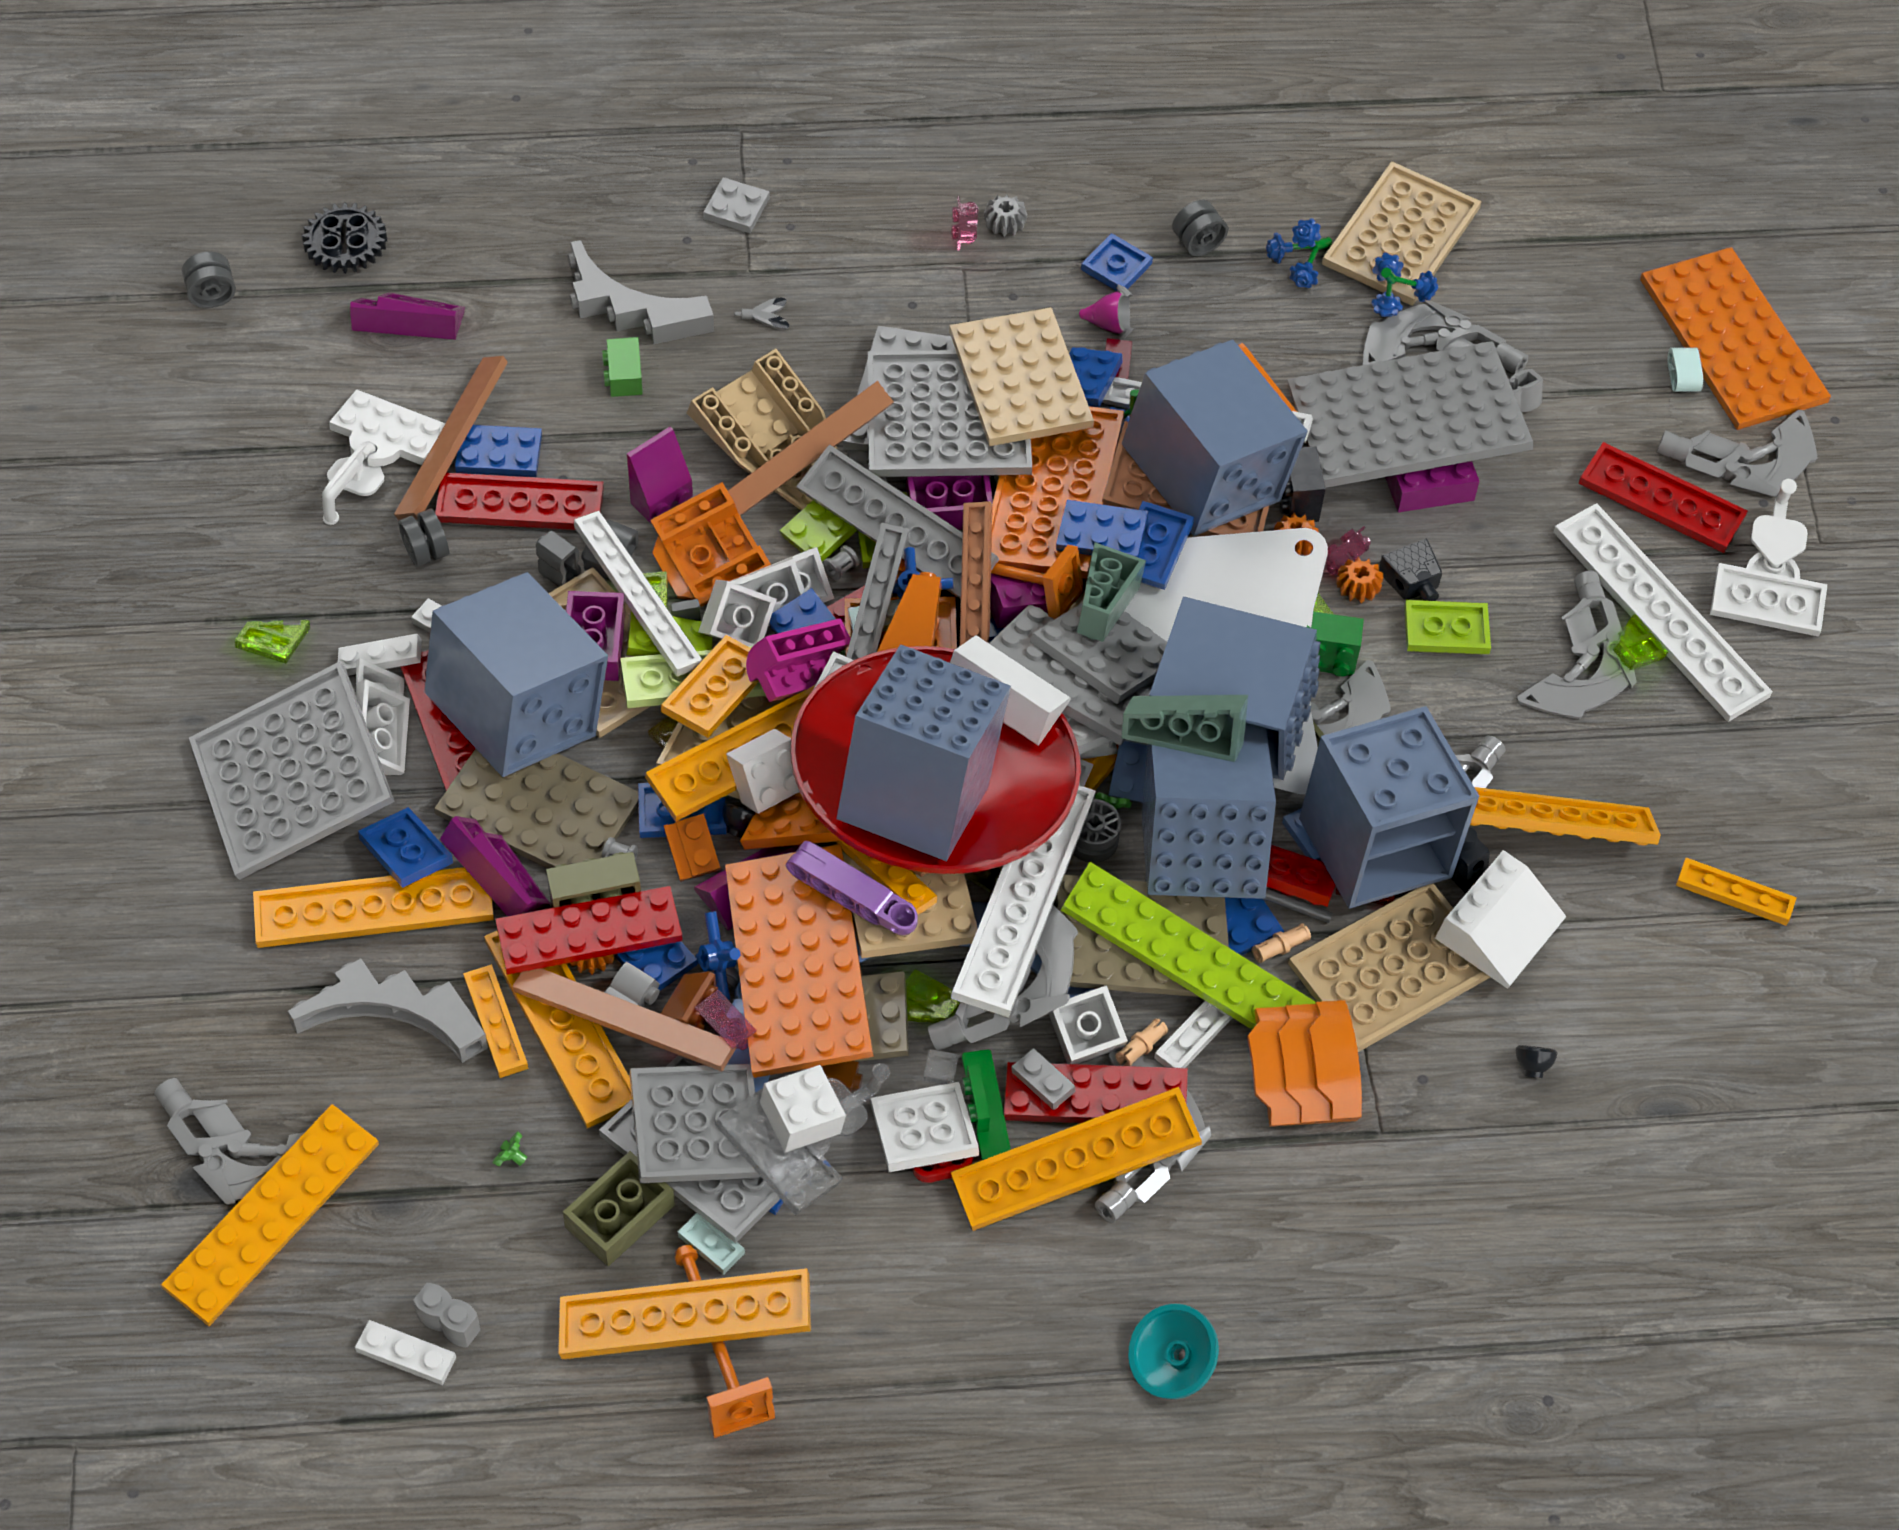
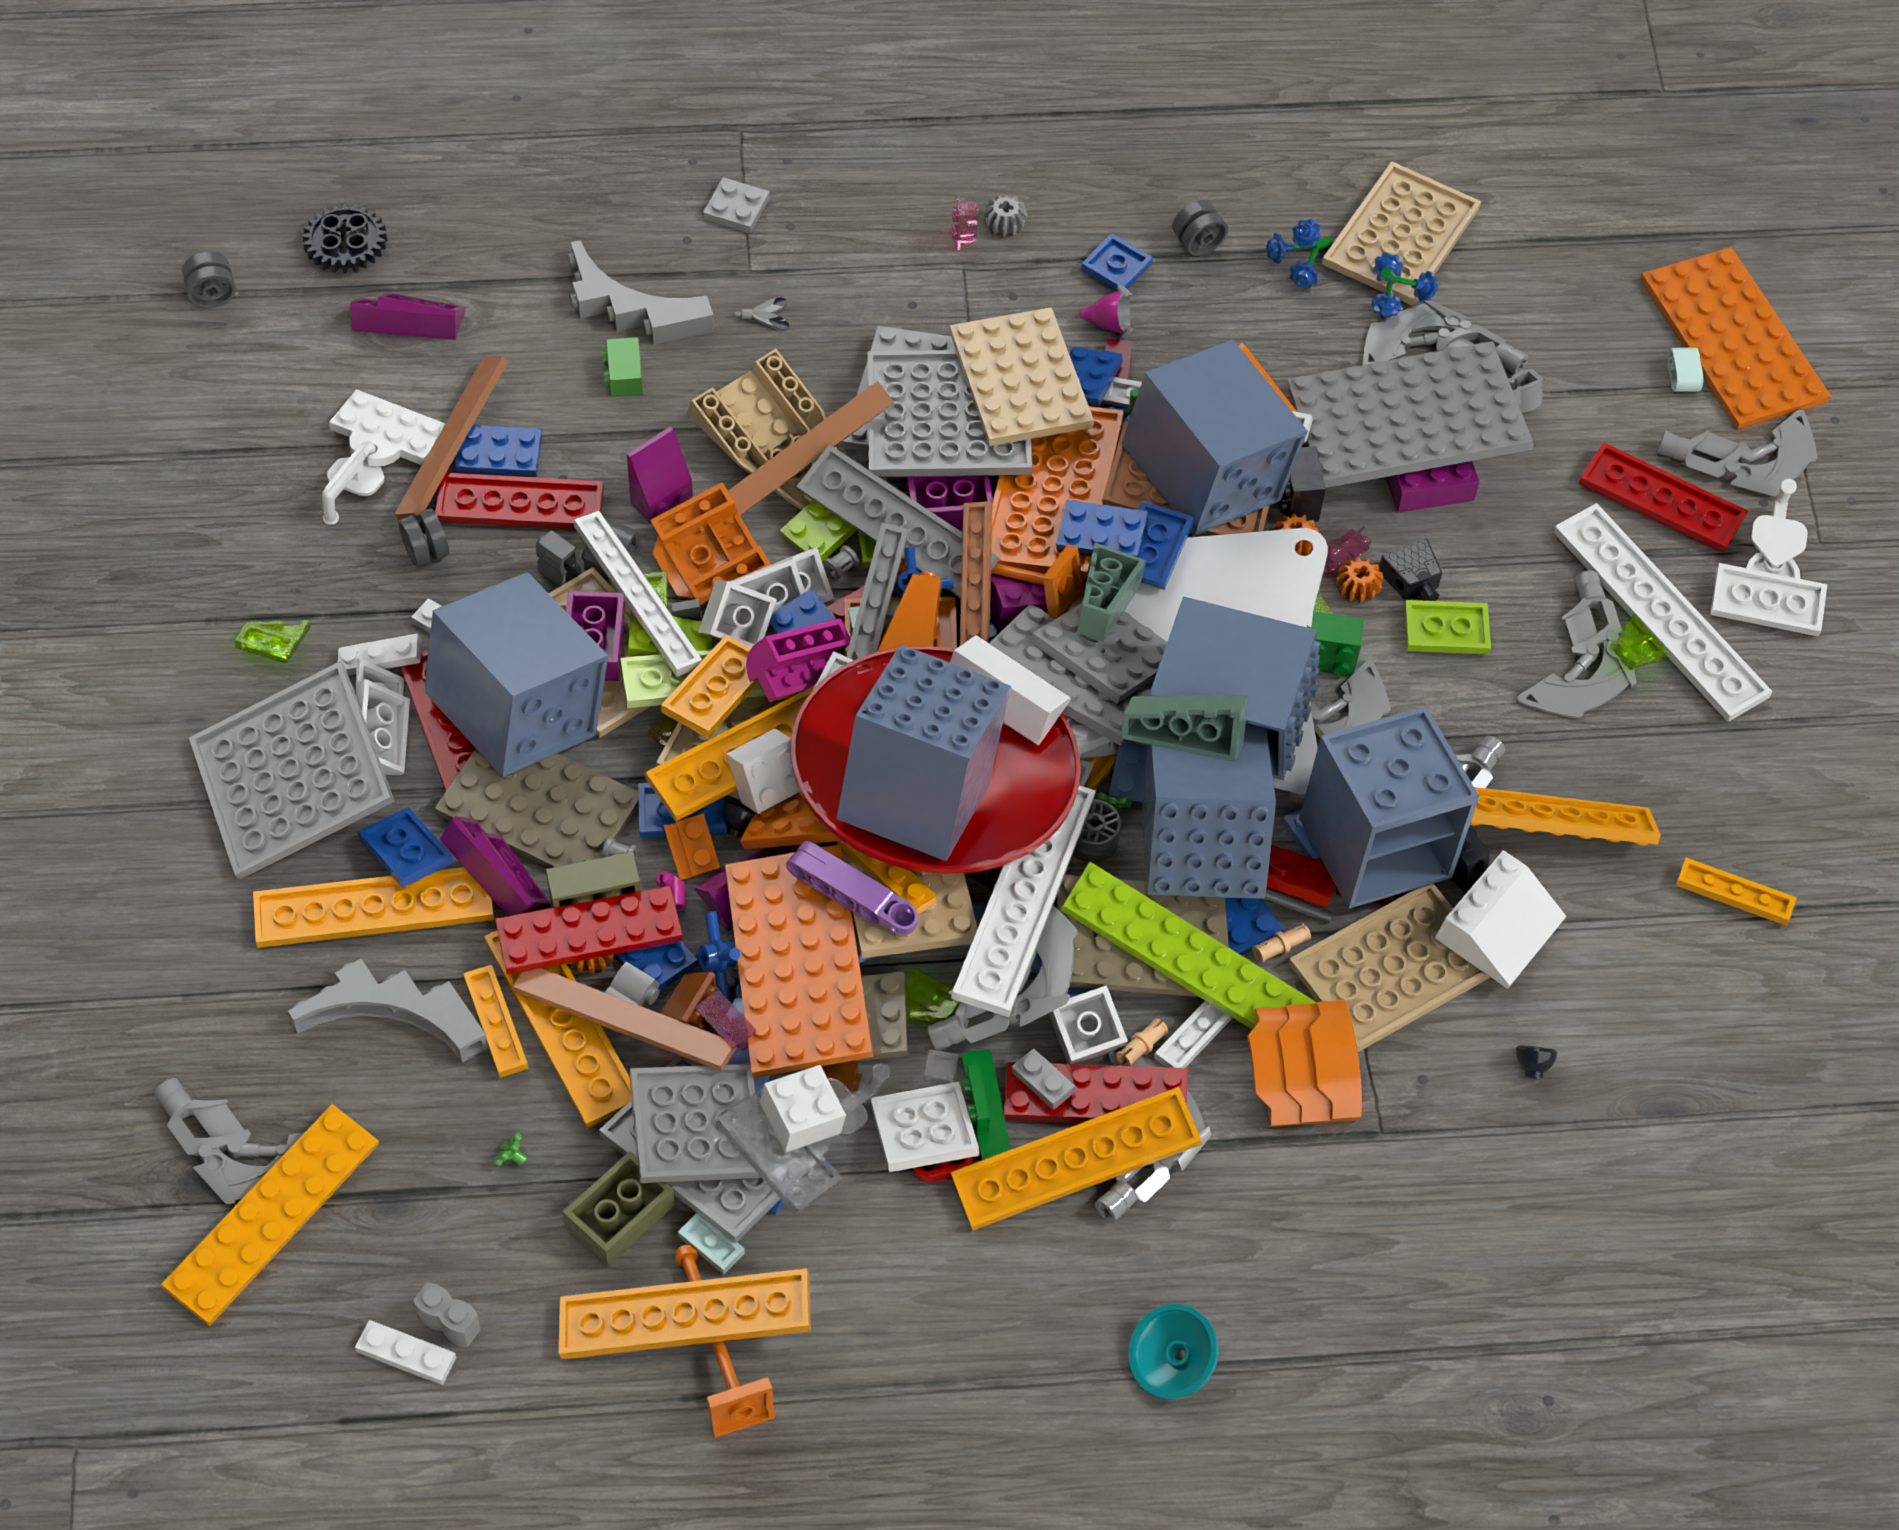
(677, 887): none -> dark pink arm

